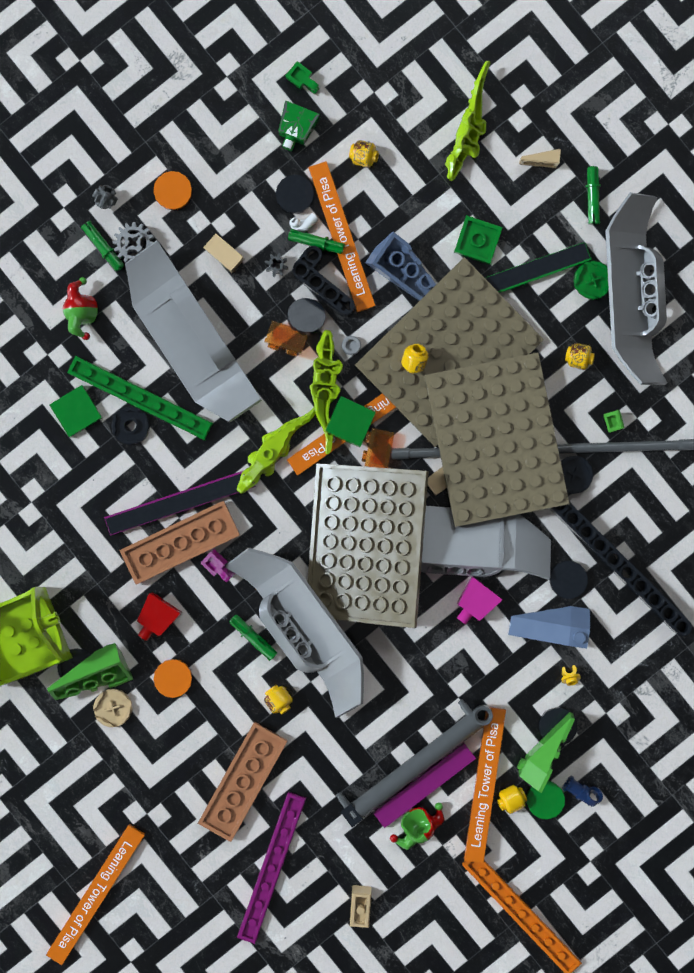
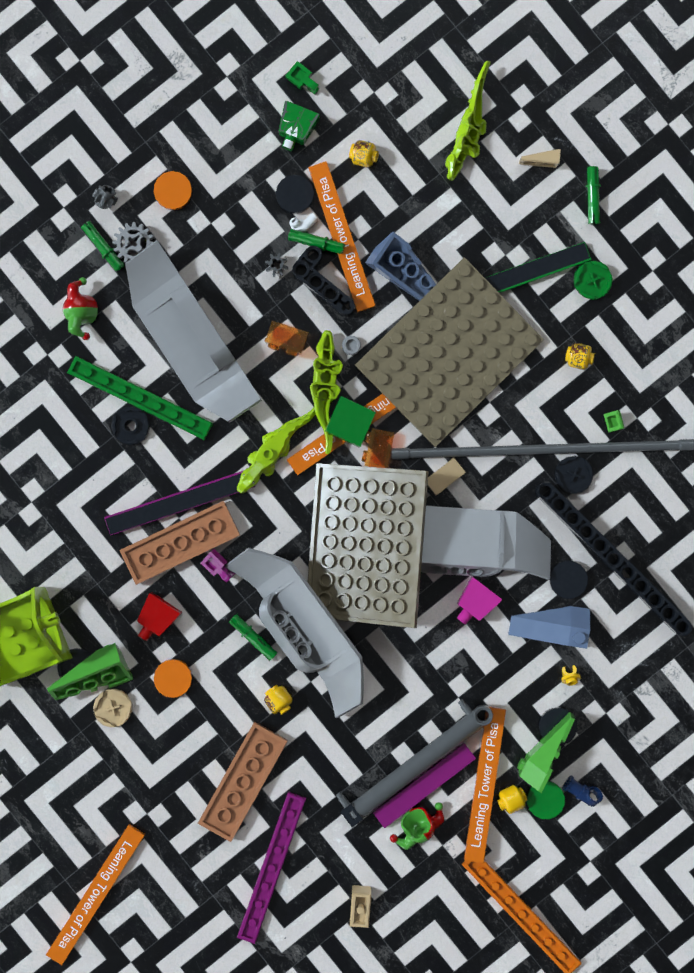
(75, 411): green tile -> none
(224, 253): tan slope -> none
(306, 316): black tile -> none
(415, 358): yellow head -> none
(478, 239): green tile -> none
(496, 439): dark tan plate -> none
(631, 286): light grey piece -> none

